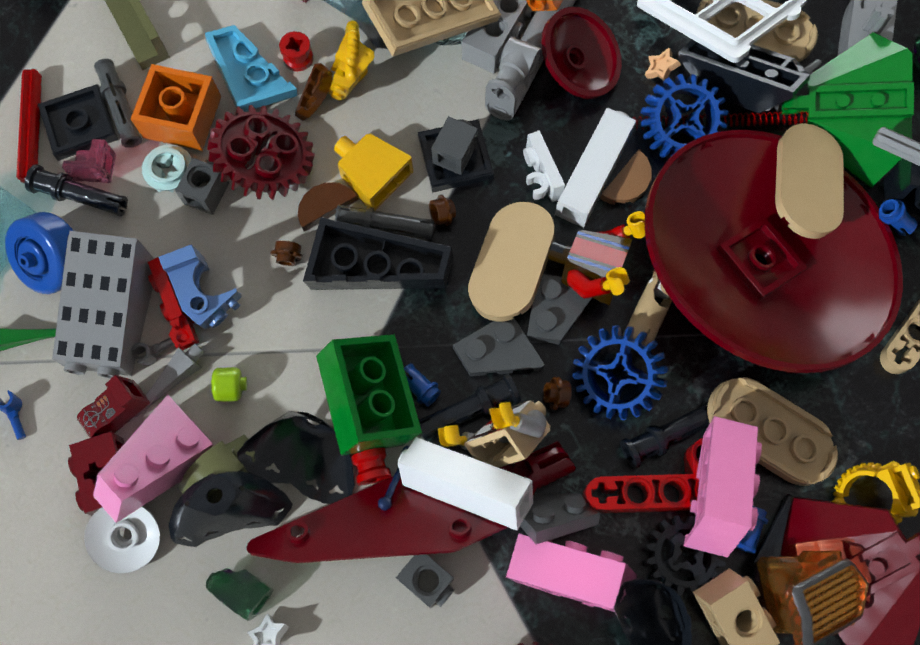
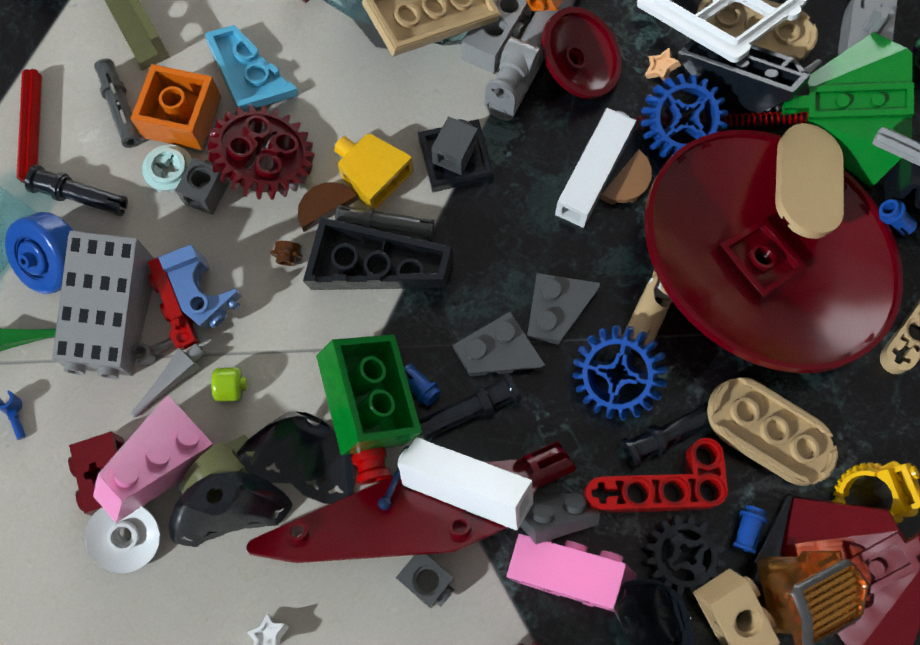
(76, 120): black tile -> none
(92, 165): clear pink panel -> none
(113, 407): dark red leg -> none
(239, 591): clear green rock -> none
(292, 58): red wheel -> none
(314, 91): reddish brown tile -> none
(350, 63): yellow piece -> none
(442, 210): reddish brown plate -> none
(505, 438): torso -> none
(511, 261): tan tile -> none
(546, 172): white plate -> none
(557, 393): reddish brown plate -> none
(598, 258): torso -> none
(725, 487): bright pink wedge -> none

